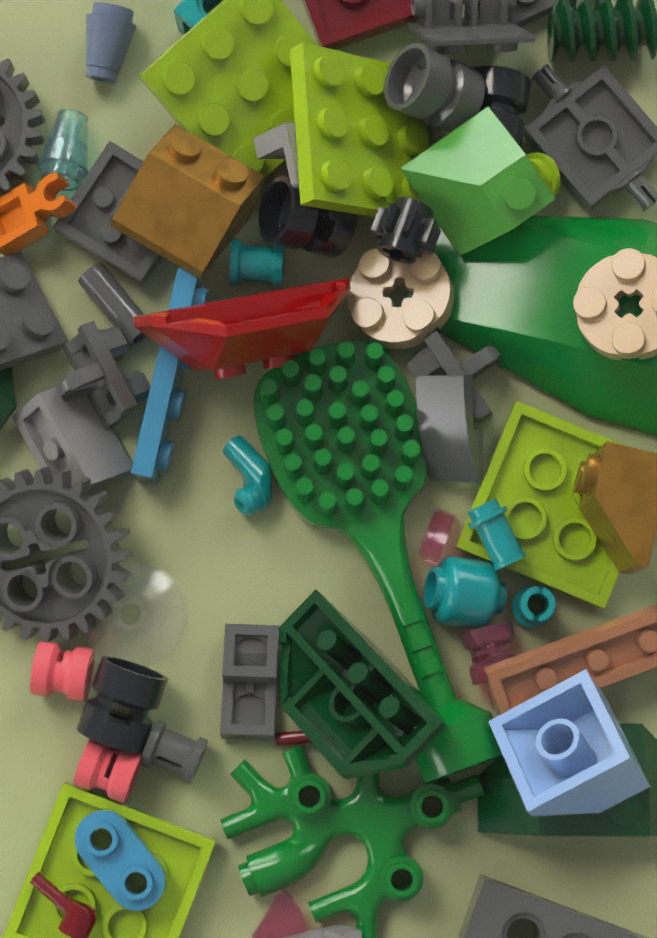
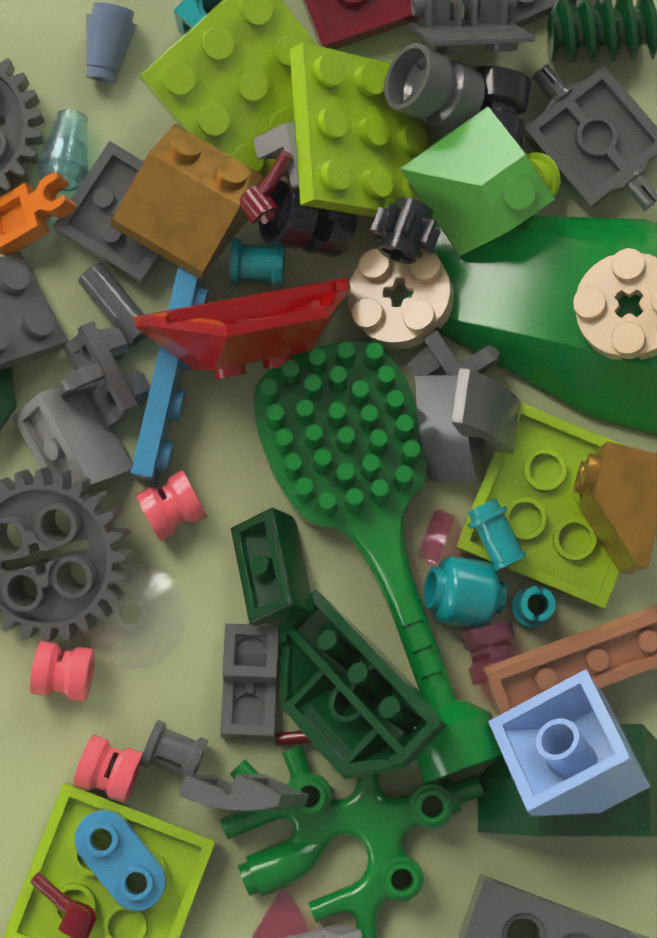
(128, 686): black wheel -> none
(171, 505): none -> coral wheel
(247, 792): none -> dark grey slope
(256, 476): teal arm -> none
(257, 200): none -> dark red hand
(271, 567): none -> dark green slope
(486, 410): none -> dark grey slope

